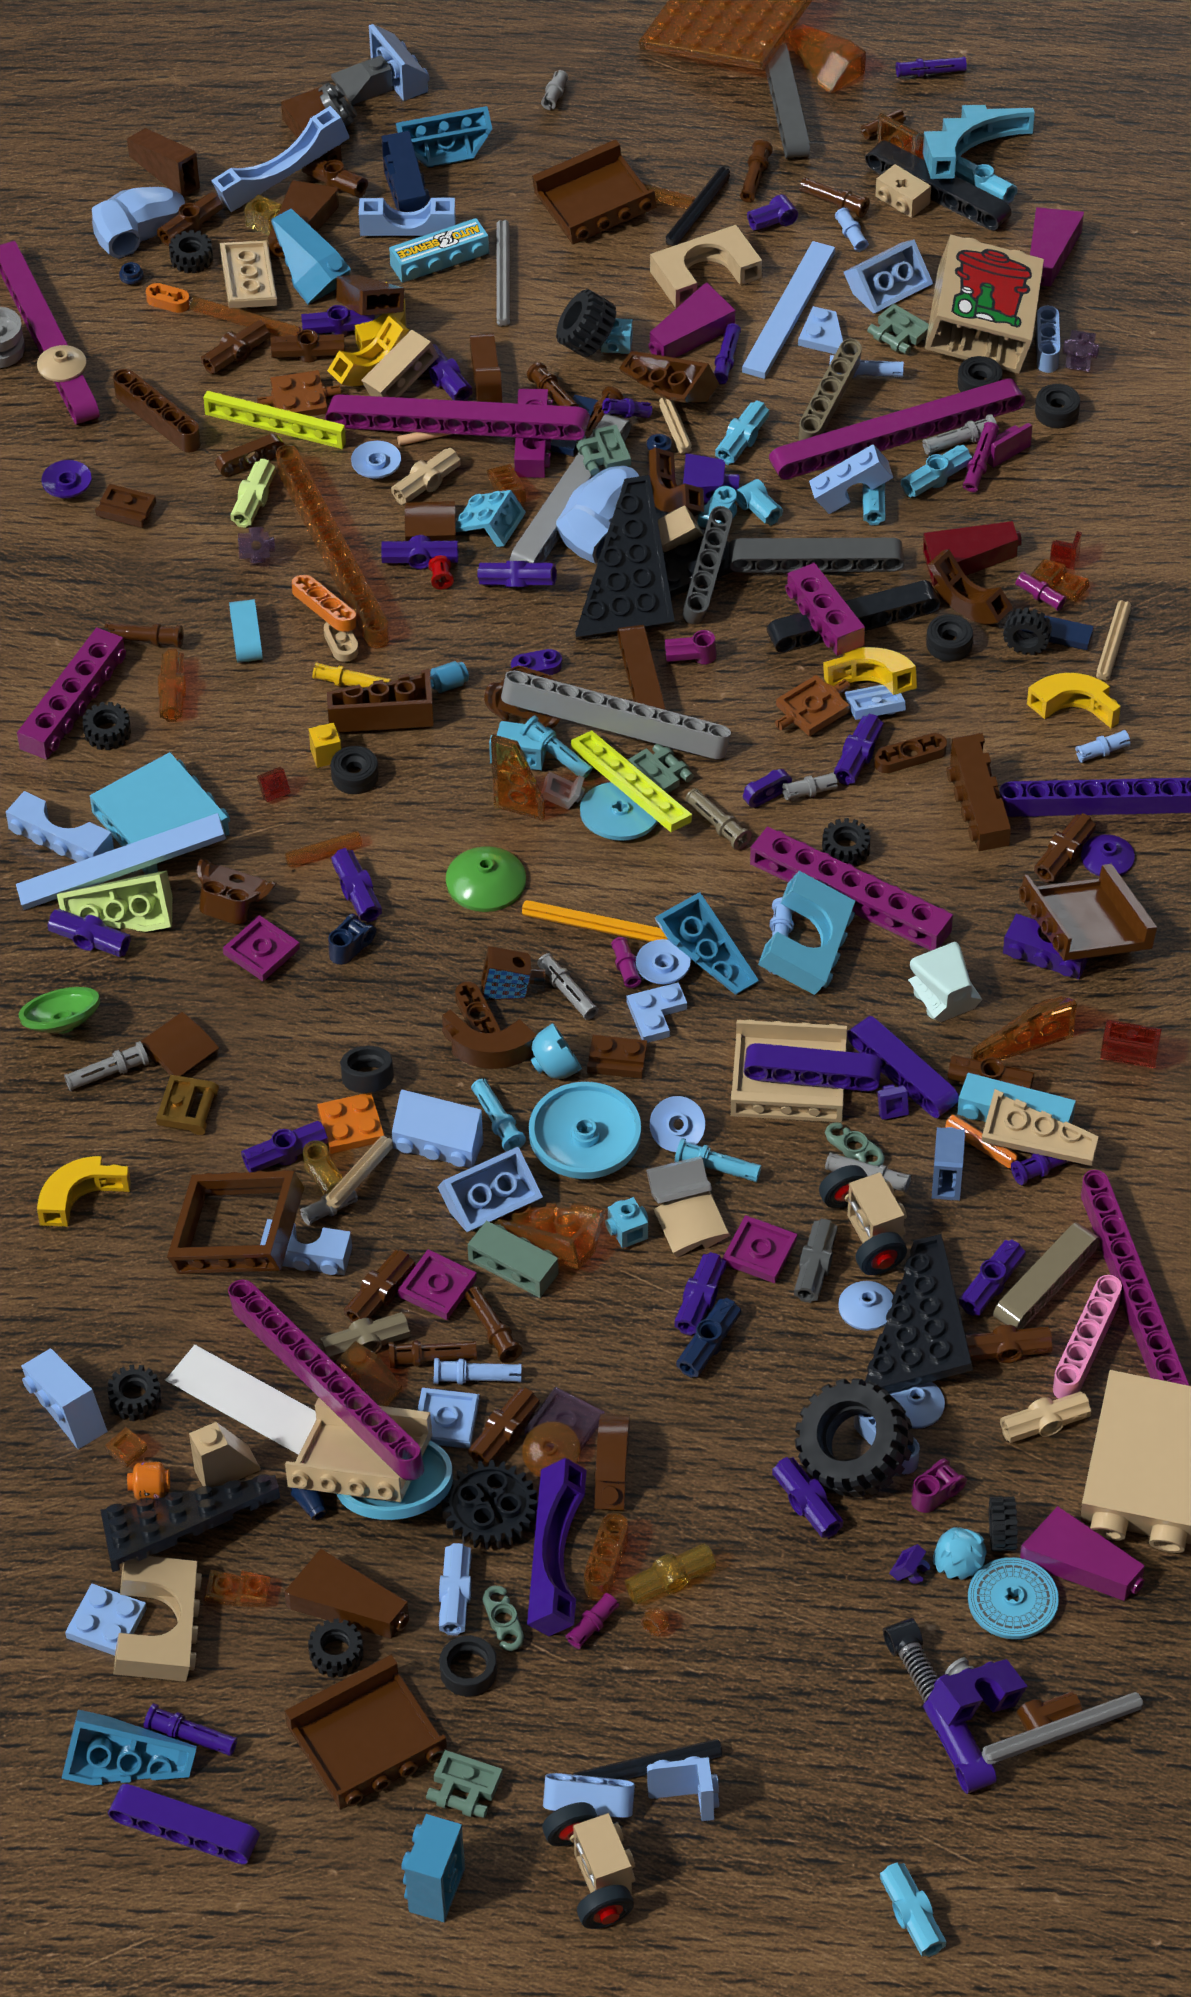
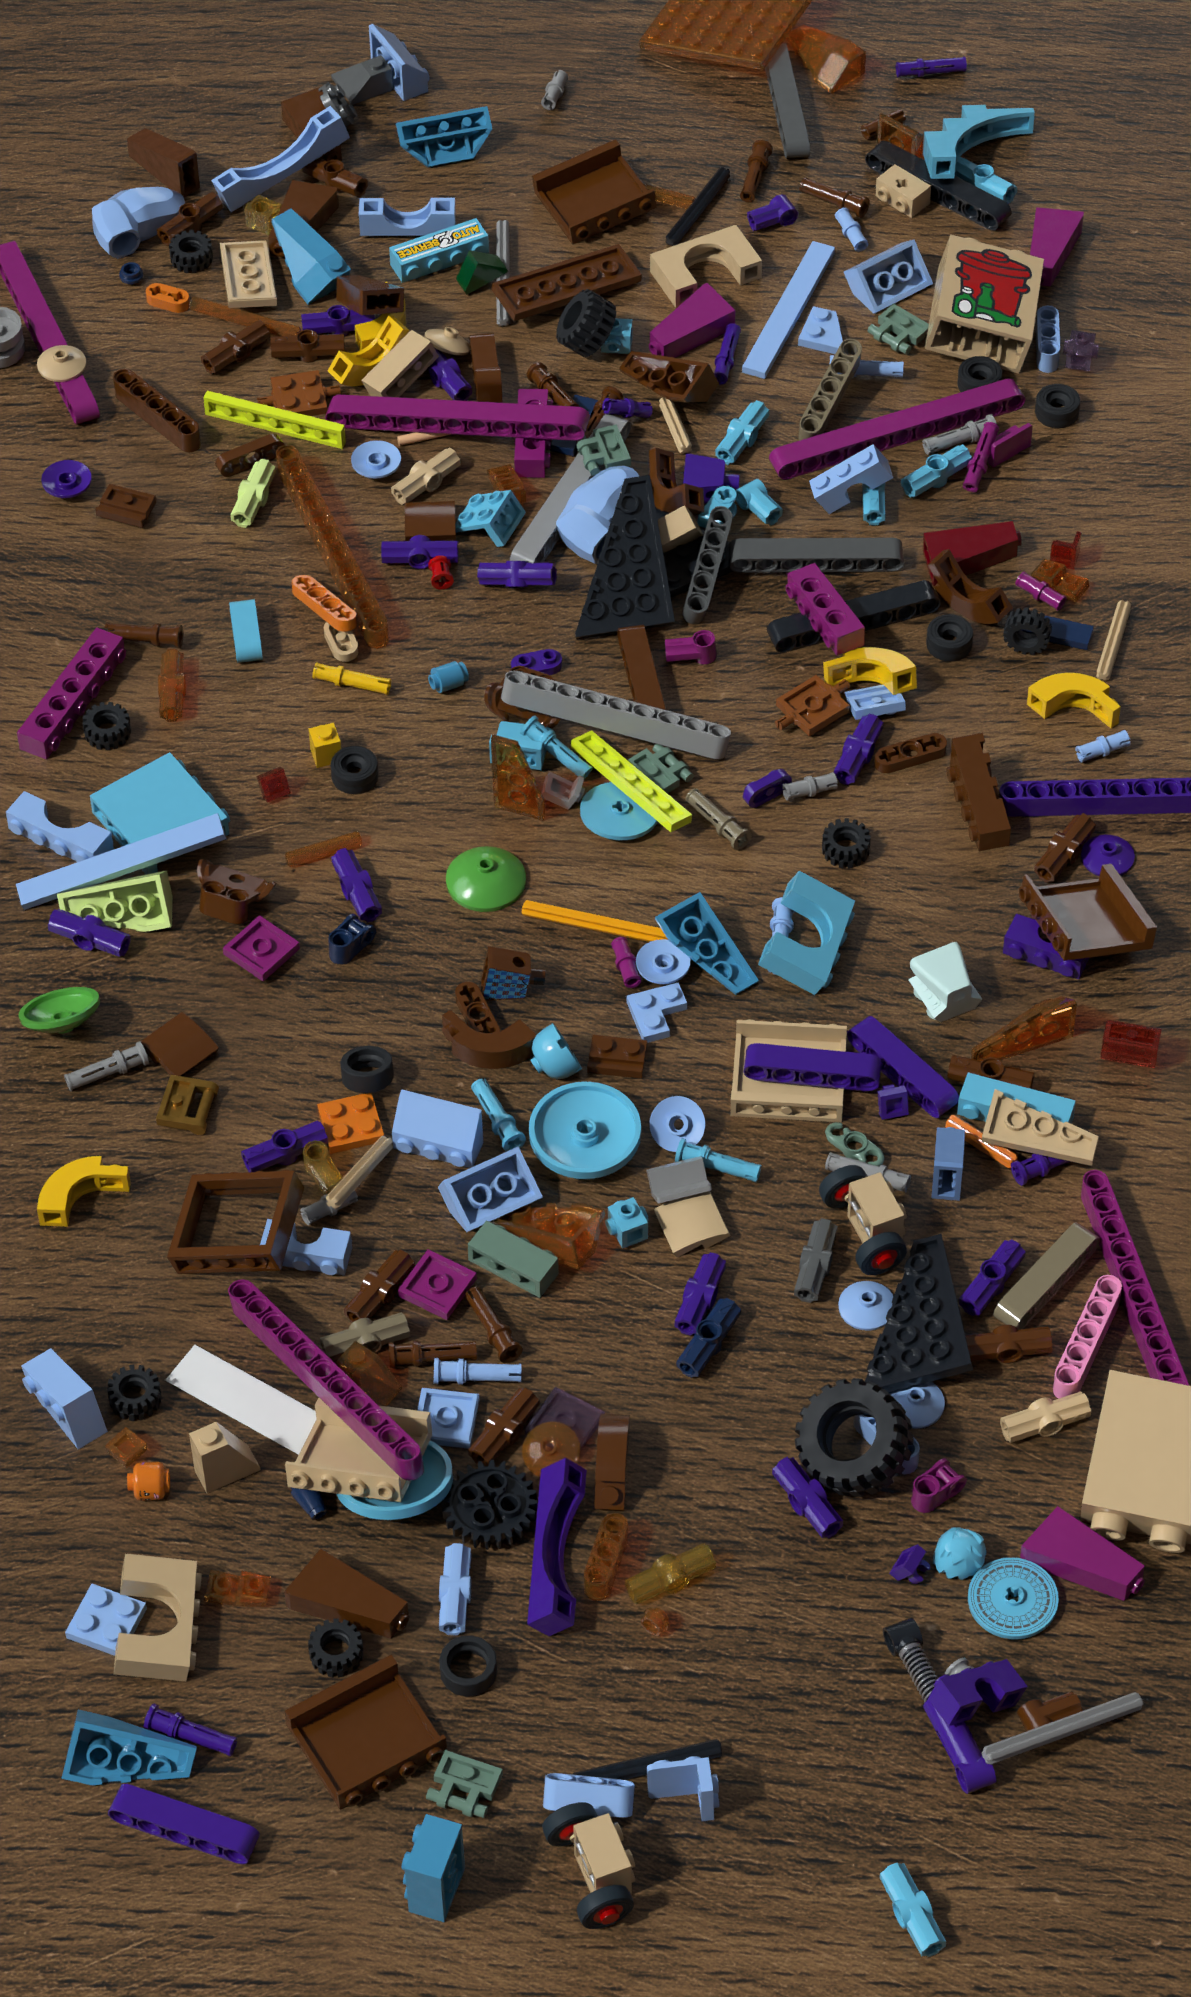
(155, 1524): black wing -> none
(246, 548): clear purple brick -> none
(383, 705): reddish brown wedge -> none
(403, 173): dark blue wedge -> none
(448, 341): none -> tan dish
(479, 270): none -> dark green slope
(512, 1627): sand green piece -> none
(560, 282): none -> reddish brown plate
(585, 1006): light grey pin -> none
(592, 1621): magenta pin -> none
(659, 441): dark blue plate -> none
(760, 1249): magenta plate -> none
(873, 898): magenta brick -> none
(1003, 1523): black tyre -> none

